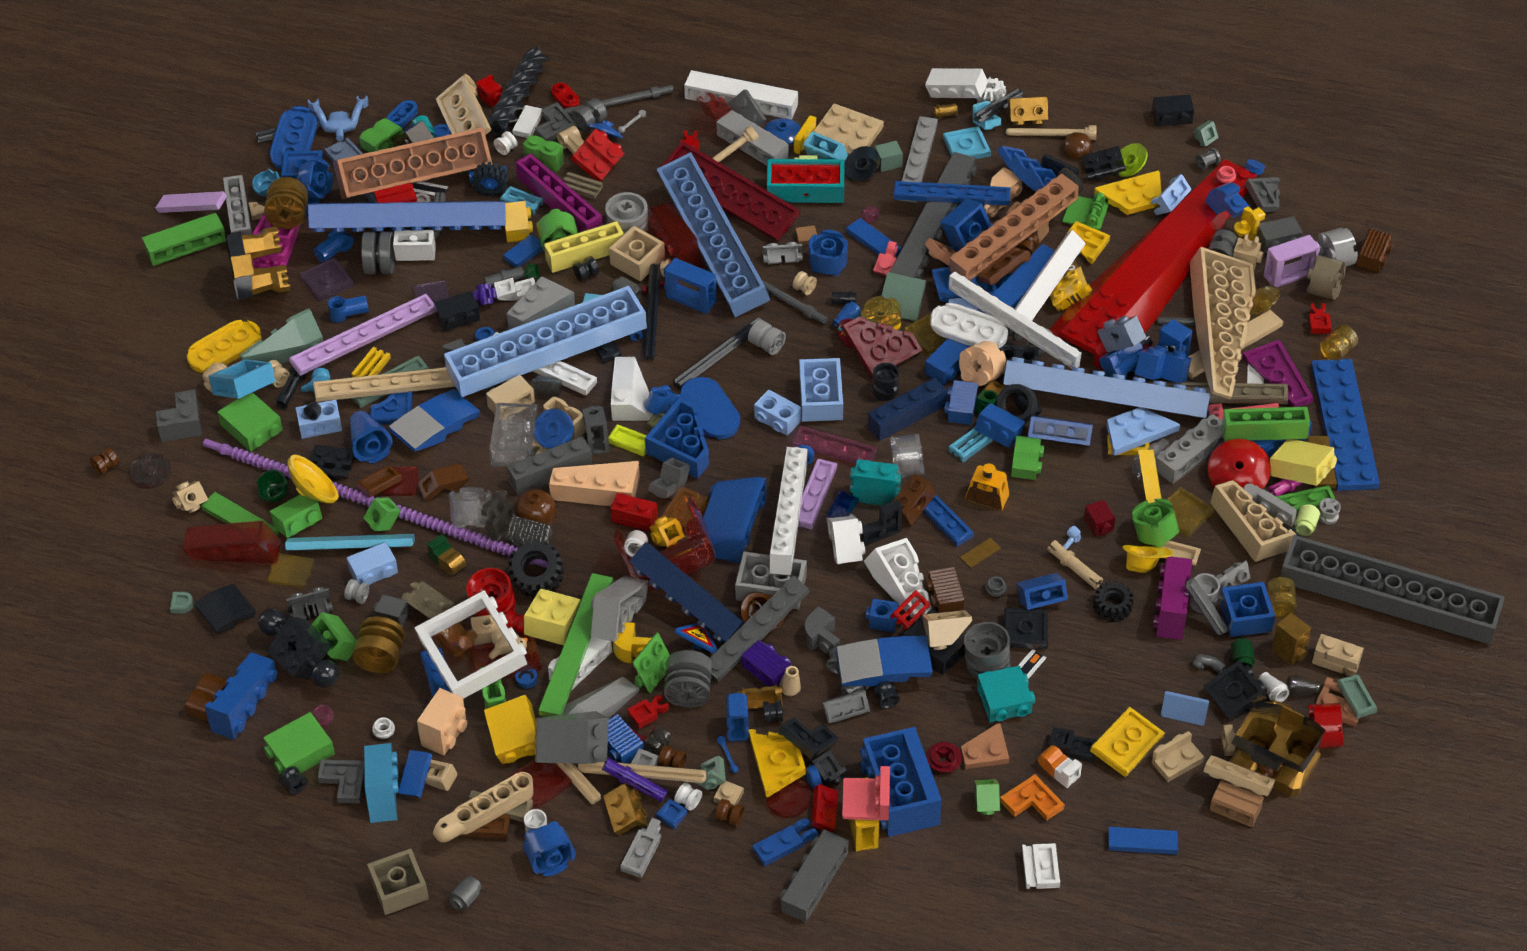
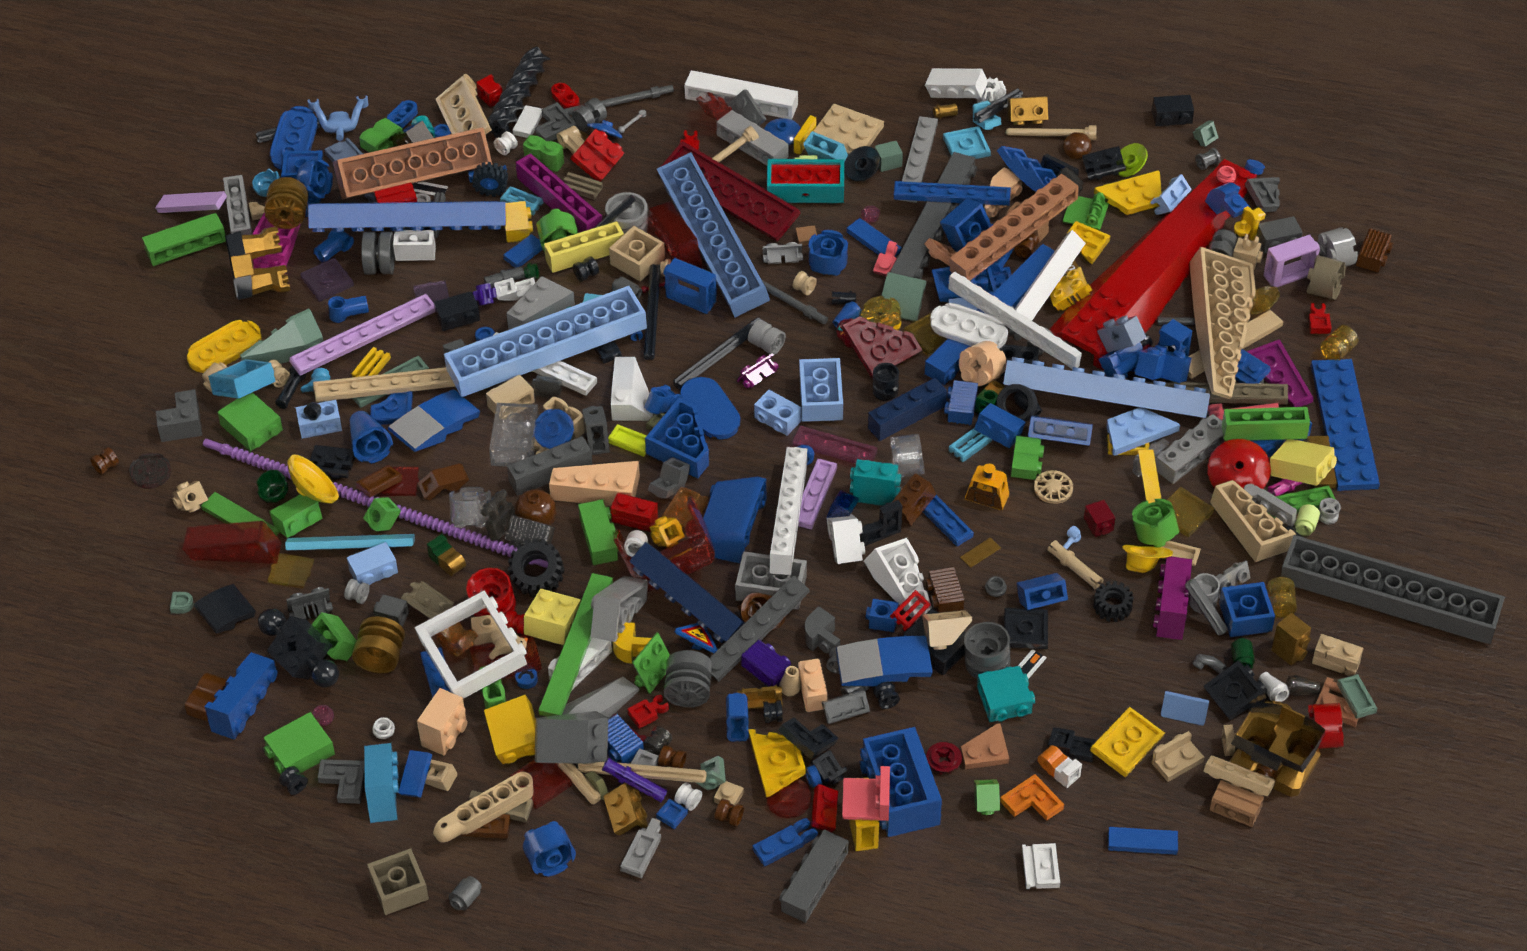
(534, 819): white wheel -> none
(597, 782): none -> olive tile
(598, 531): none -> bright green brick
(617, 211): none -> black bar
(721, 740): blue hinge -> none
(751, 374): none -> hinge
(812, 684): none -> light nougat brick
(1003, 265): reddish brown plate -> none
(1053, 487): none -> tan wheel
(1251, 369): none -> blue plate

